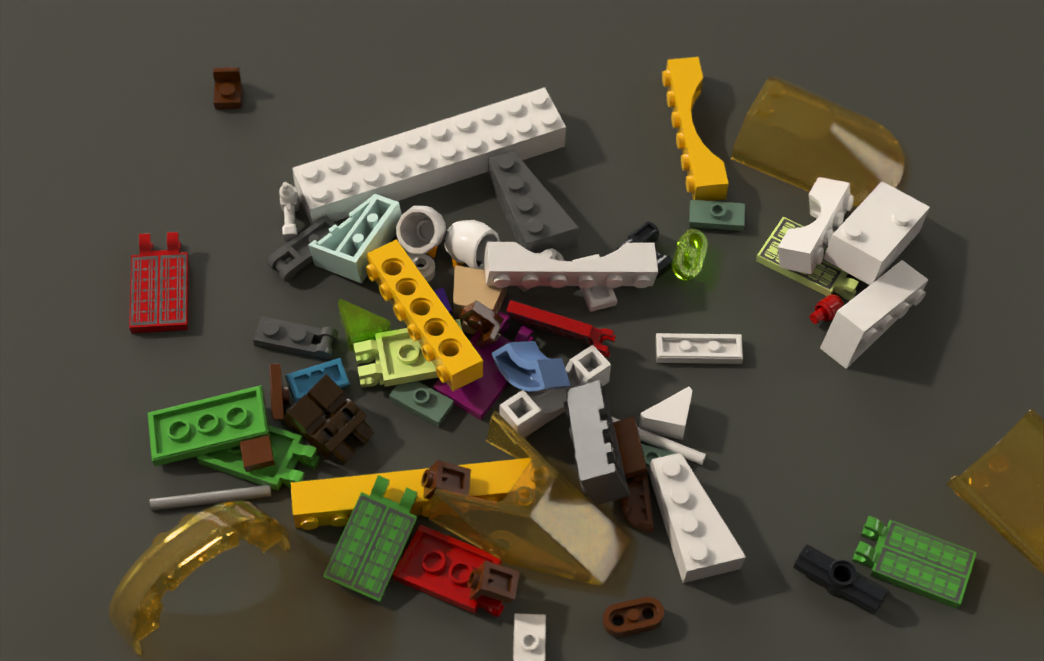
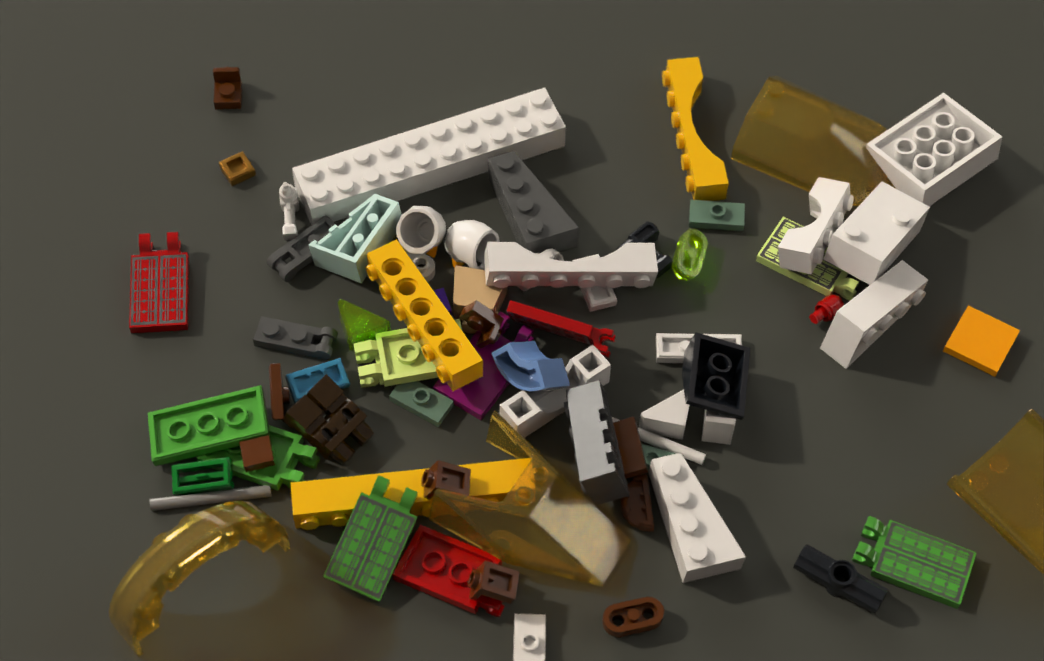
(227, 473): none -> green tile
(237, 168): none -> pearl gold tile
(716, 375): none -> black slope
(717, 428): none -> white slope
(935, 149): none -> white slope
(981, 340): none -> light orange tile

